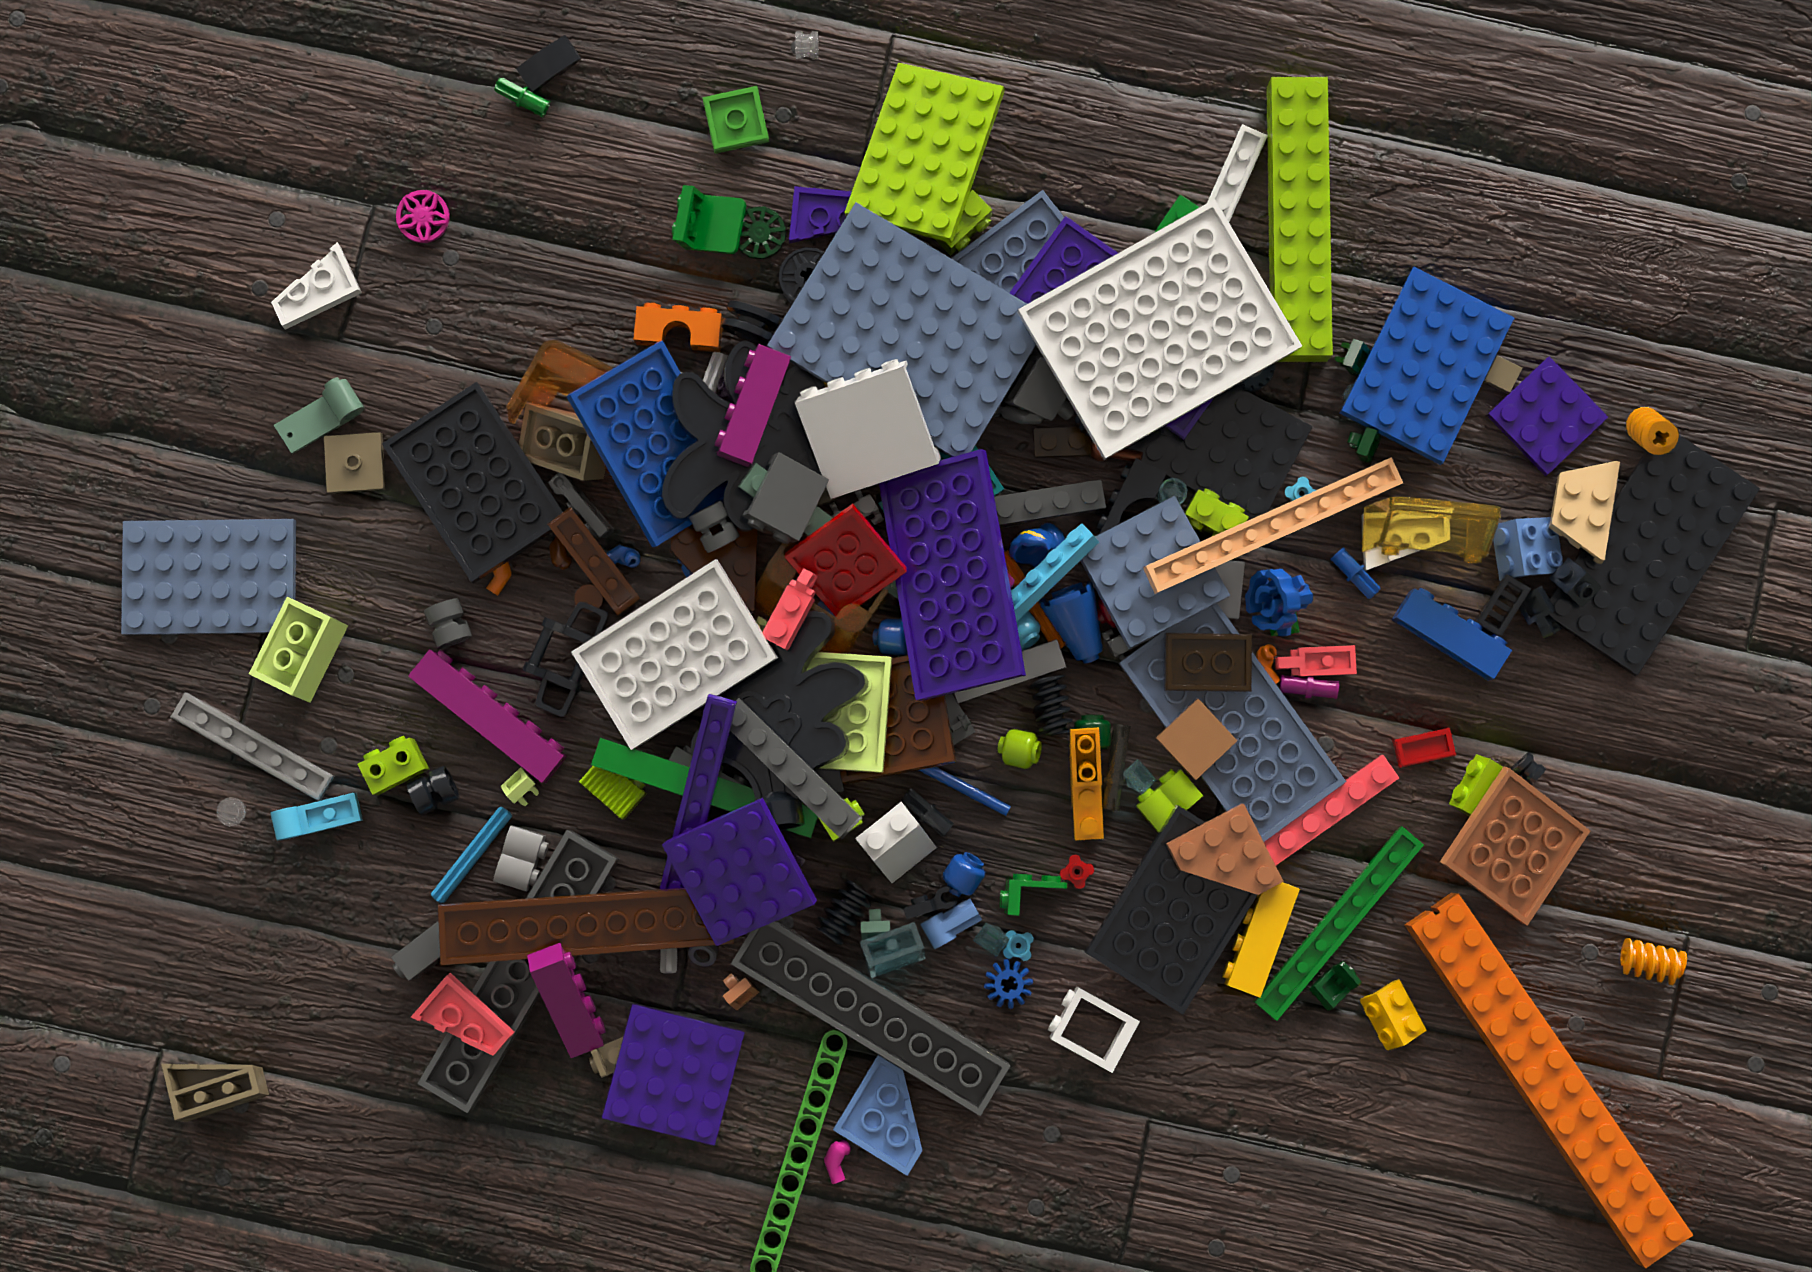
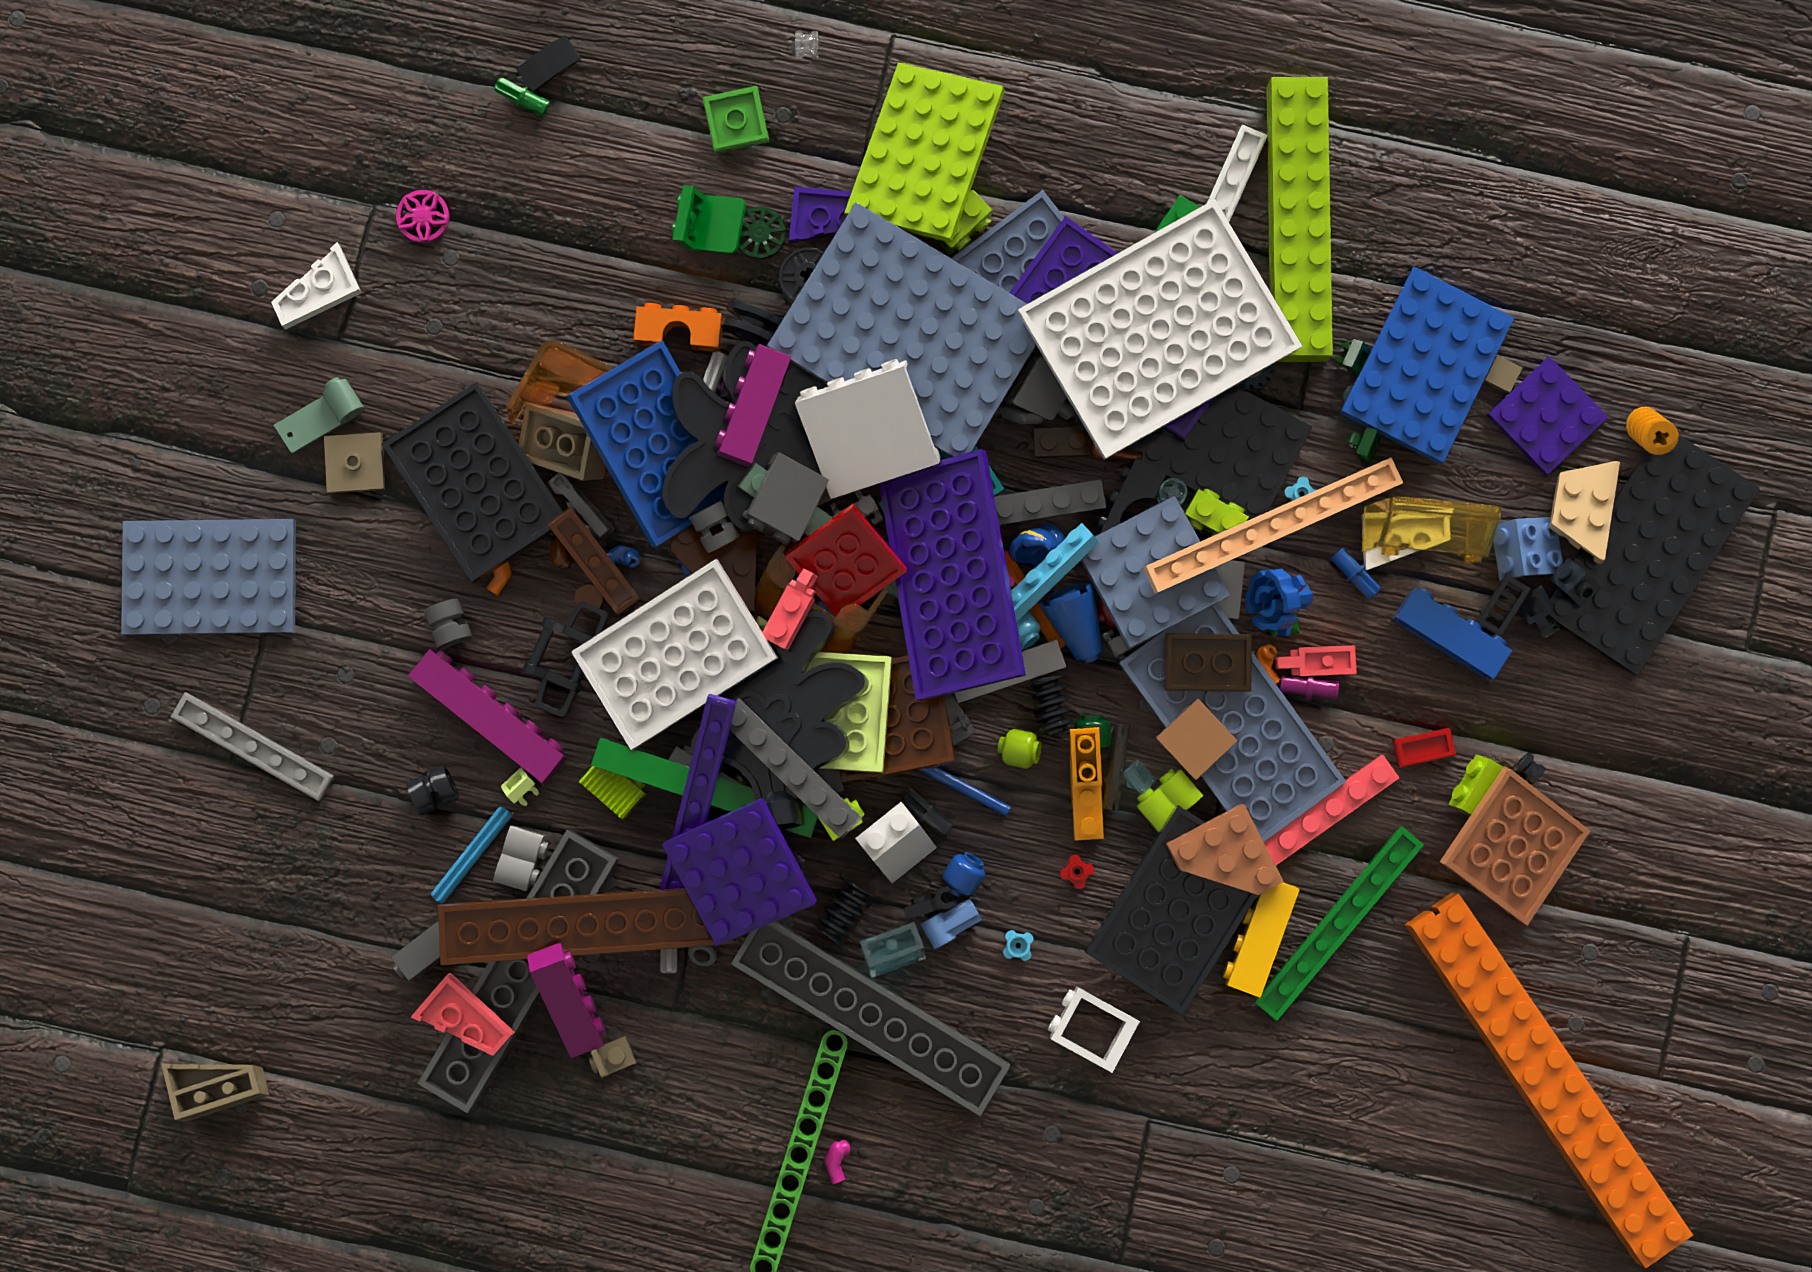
(231, 811): clear plate -> none
(298, 649): yellowish green slope -> none
(316, 816): medium azure plate -> none
(393, 768): lime brick -> none
(673, 1074): dark purple plate -> none
(739, 991): nougat tile -> none
(874, 925): sand green tile -> none
(883, 1117): medium blue plate -> none
(890, 638): blue head -> none
(991, 939): clear light blue slope -> none
(1005, 974): blue gear -> none
(1011, 896): green bracket -> none
(1335, 985): dark green bracket -> none
(1393, 1015): yellow bracket -> none
(1652, 960): light orange piece -> none

